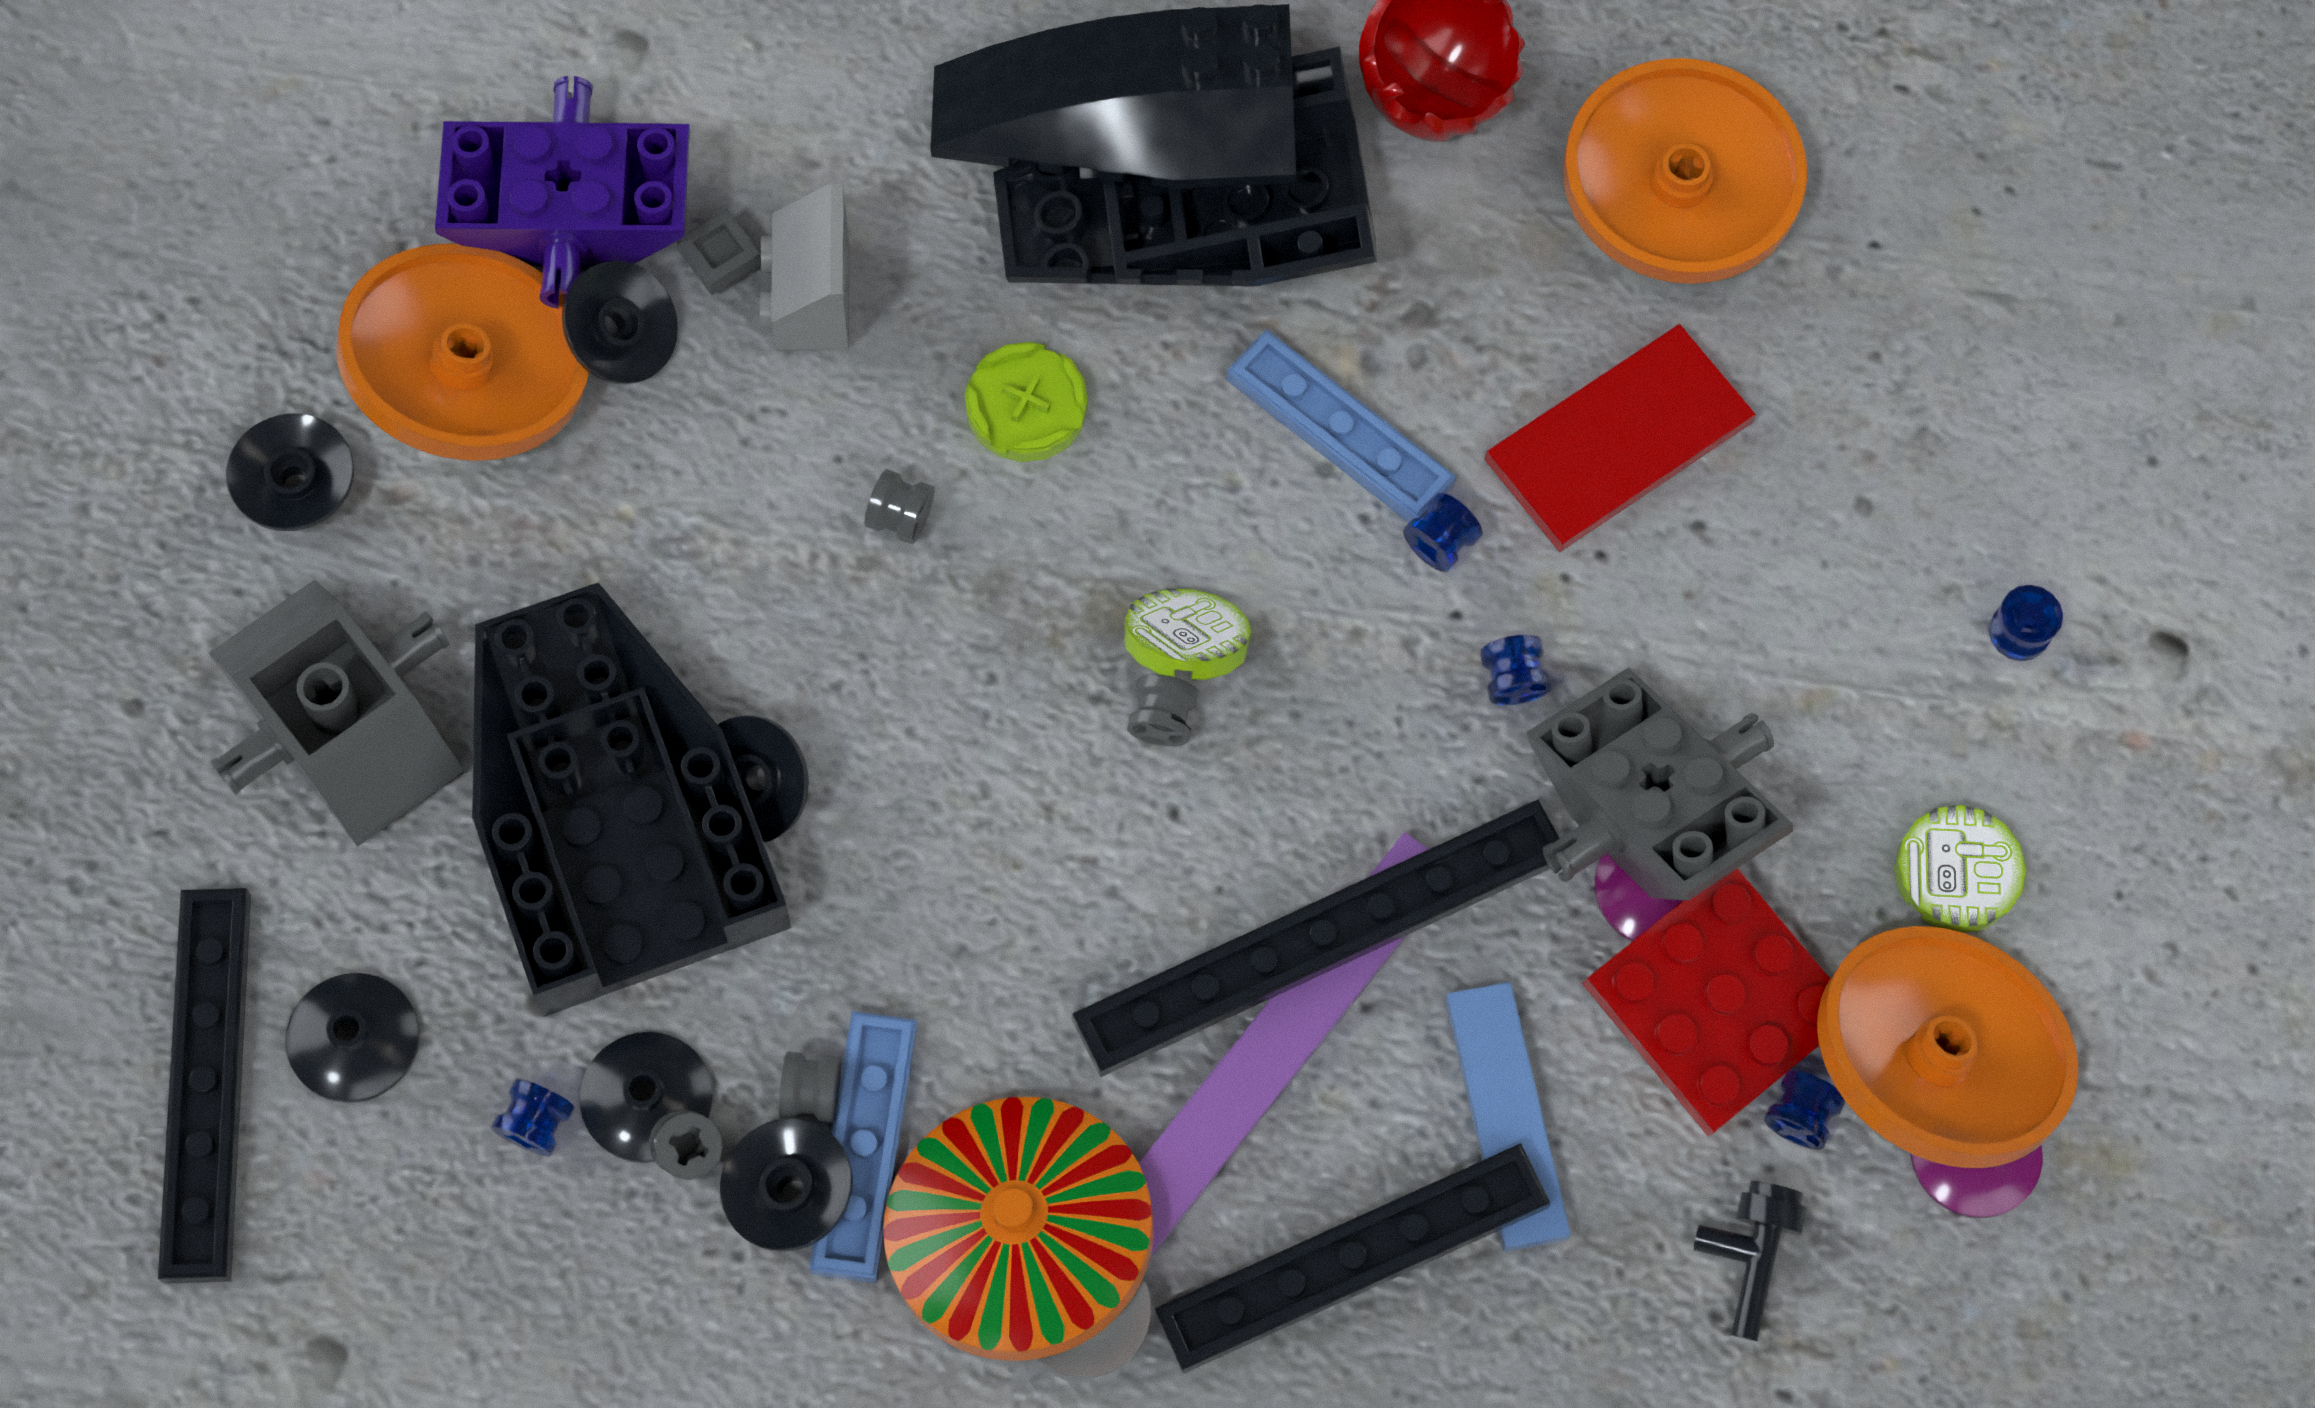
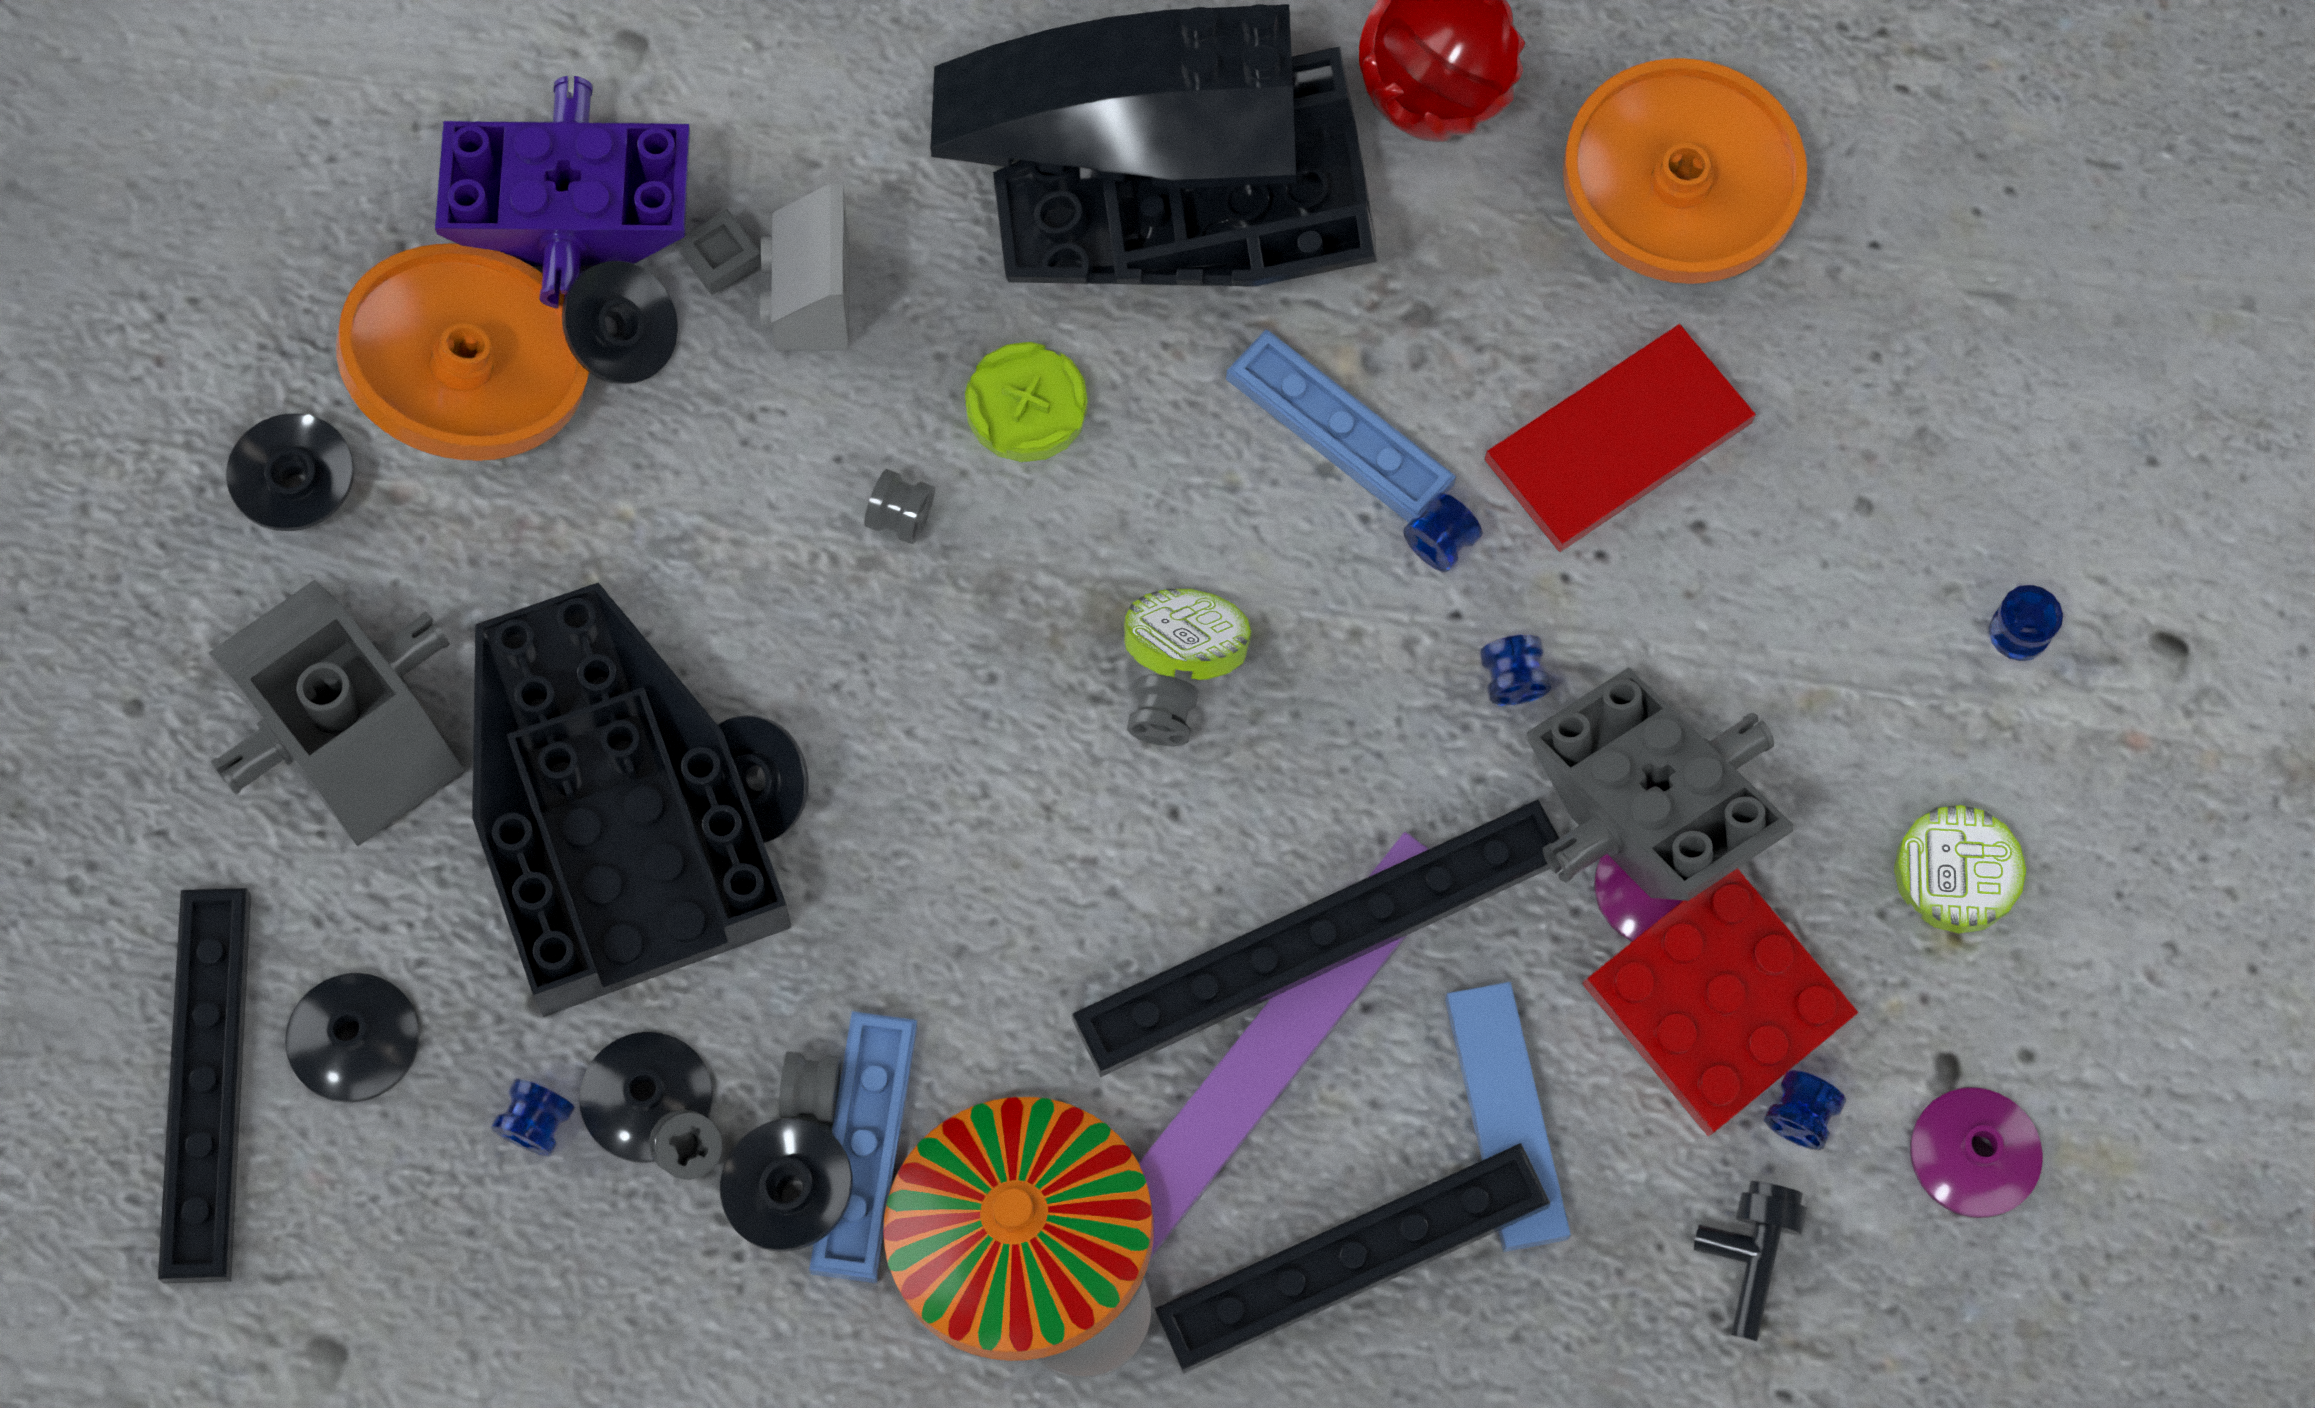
(1947, 1047): orange dish -> none

